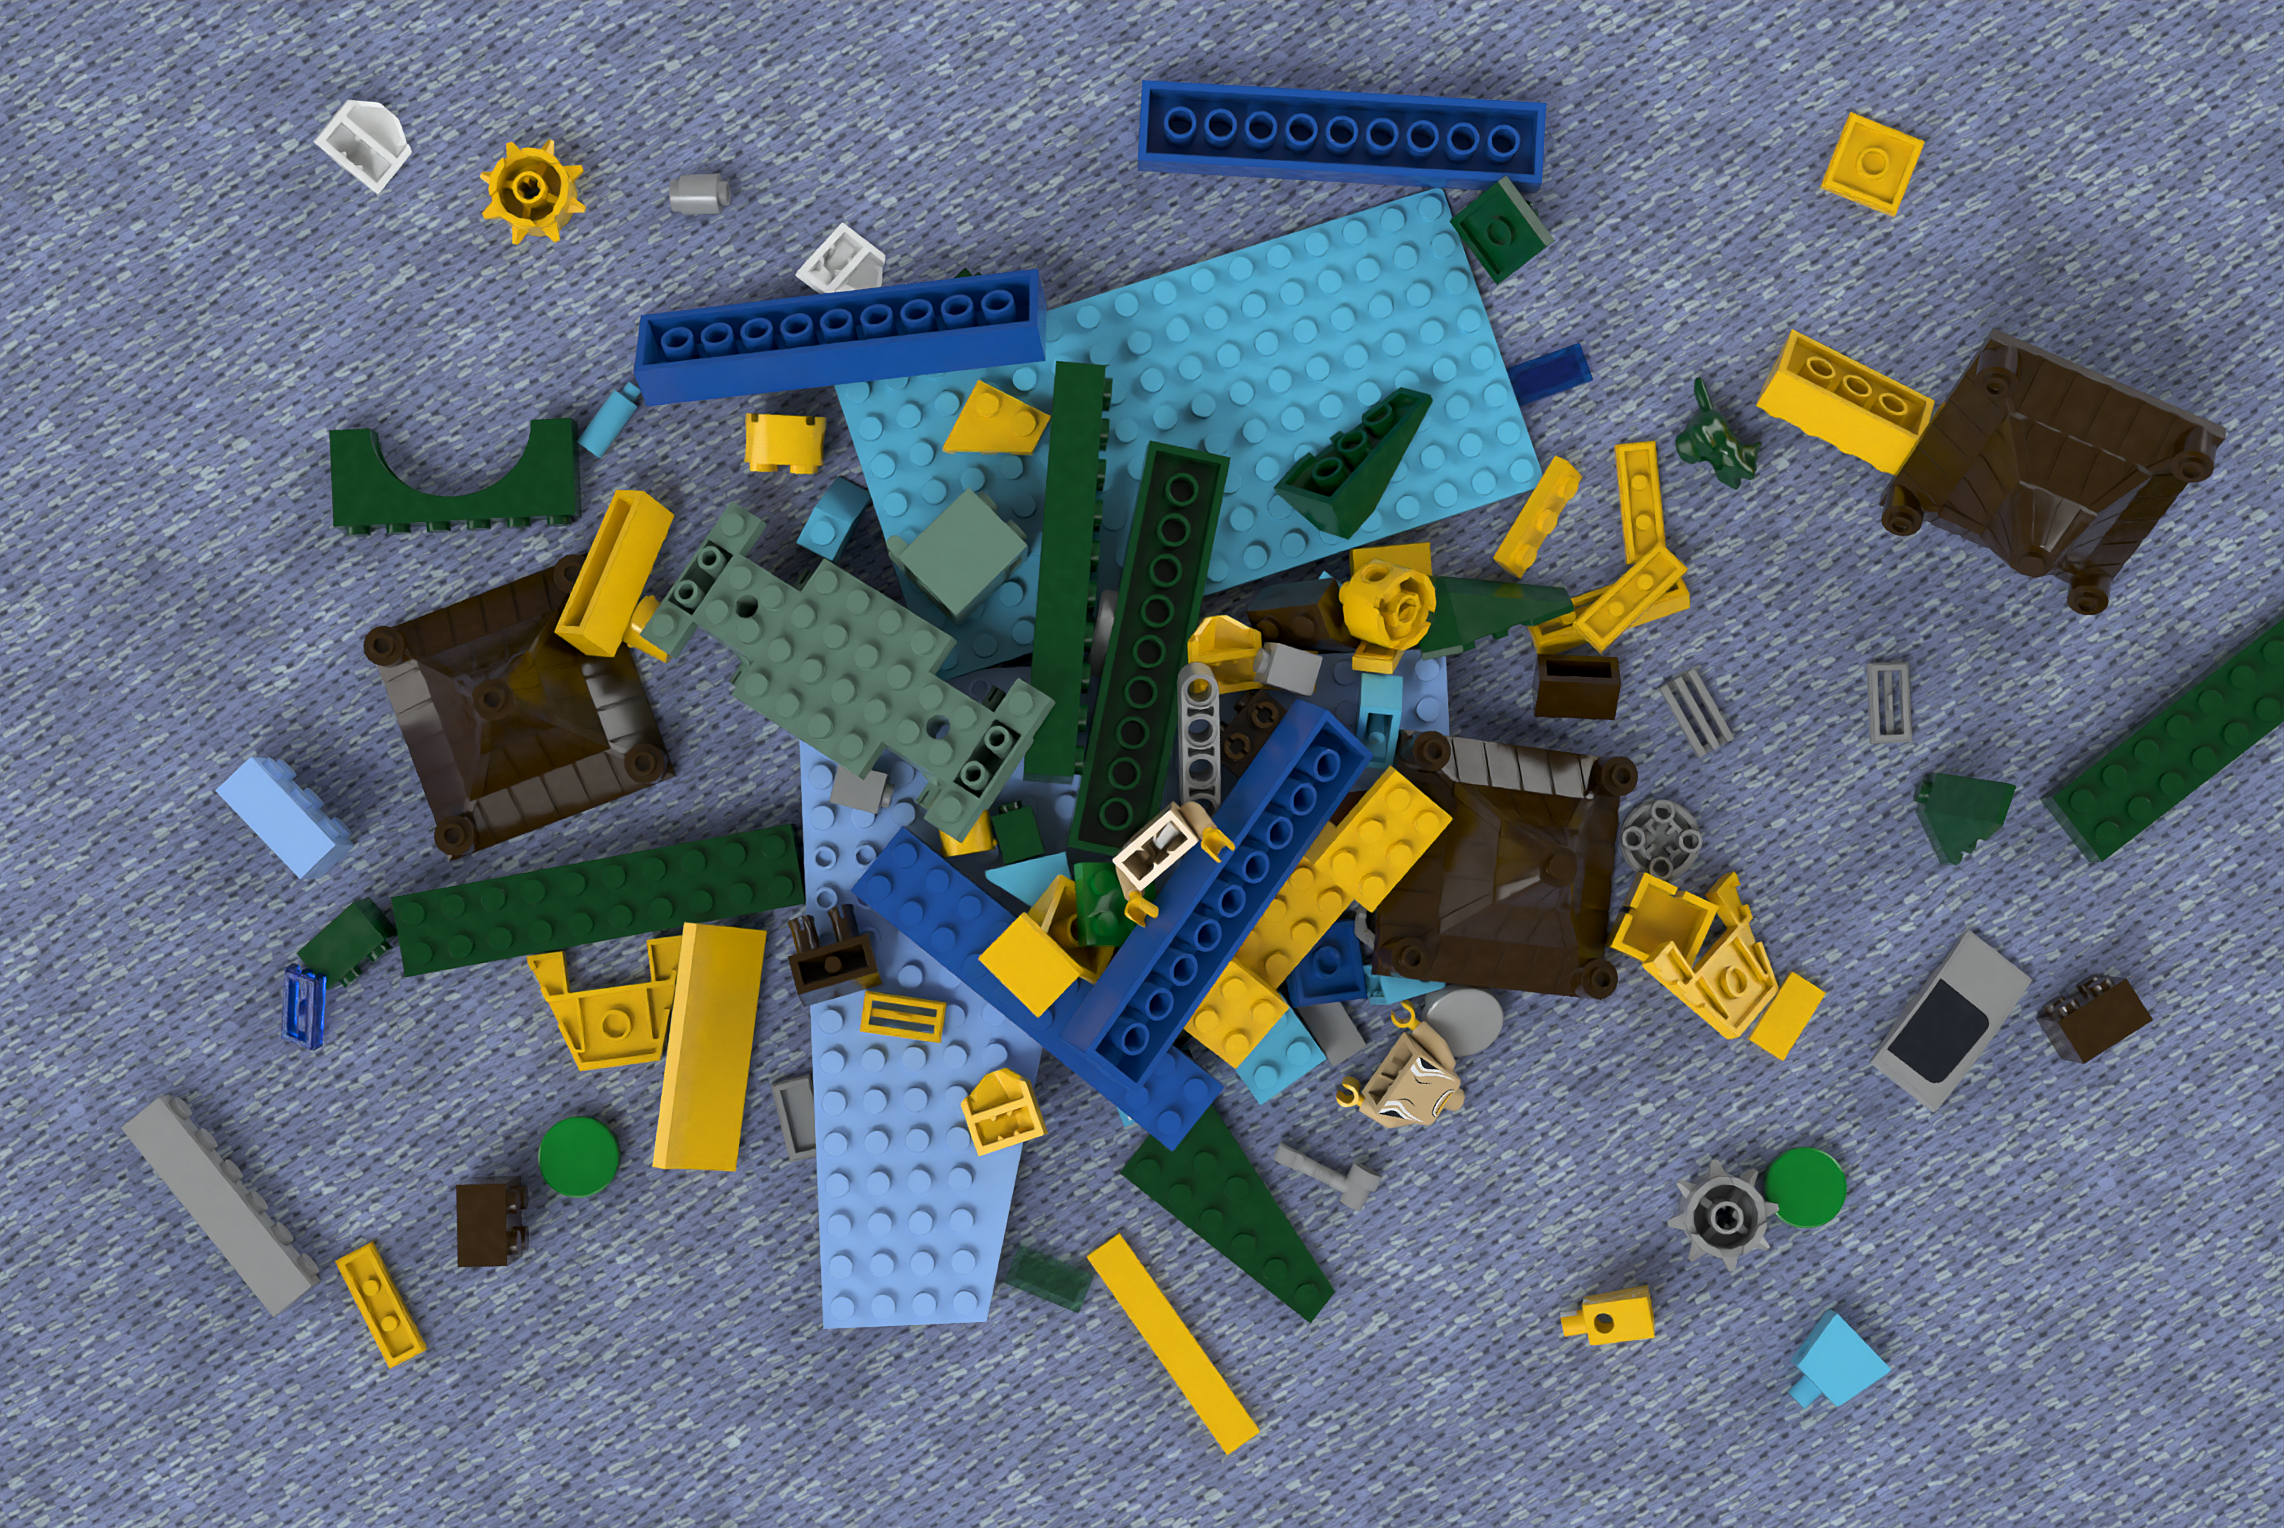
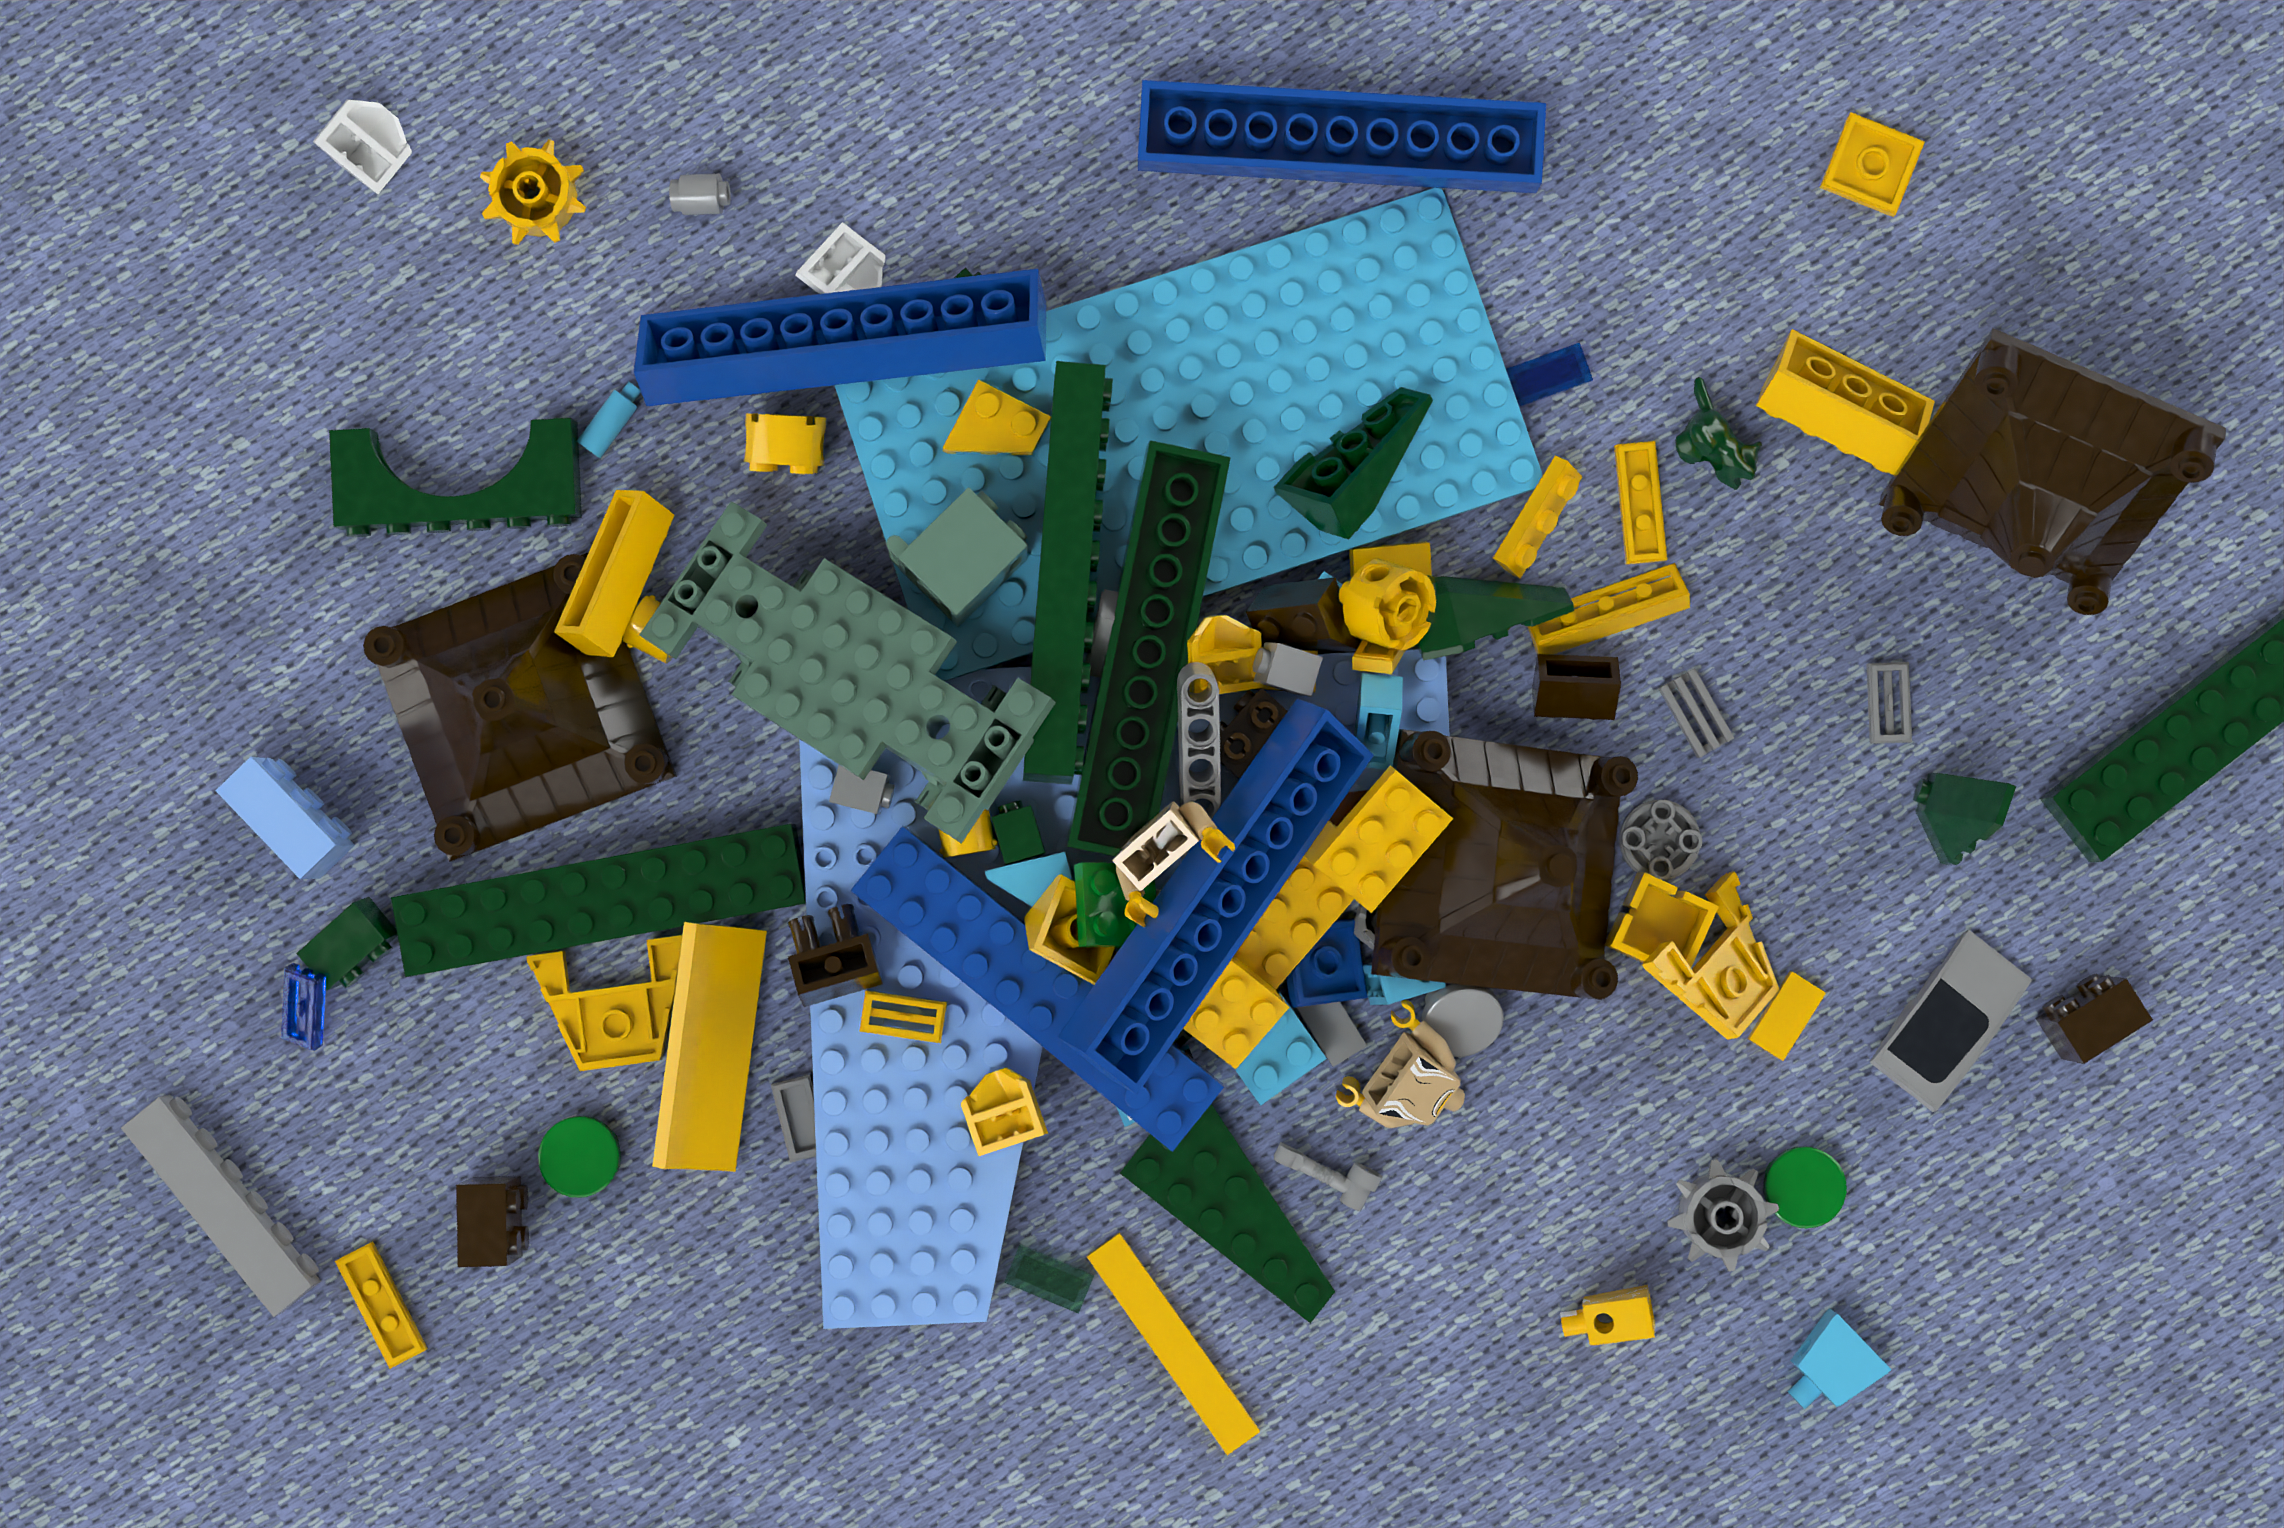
(834, 520): medium azure slope -> none
(1030, 964): yellow slope -> none
(1502, 230): dark green tile -> none
(1630, 597): yellow tile -> none

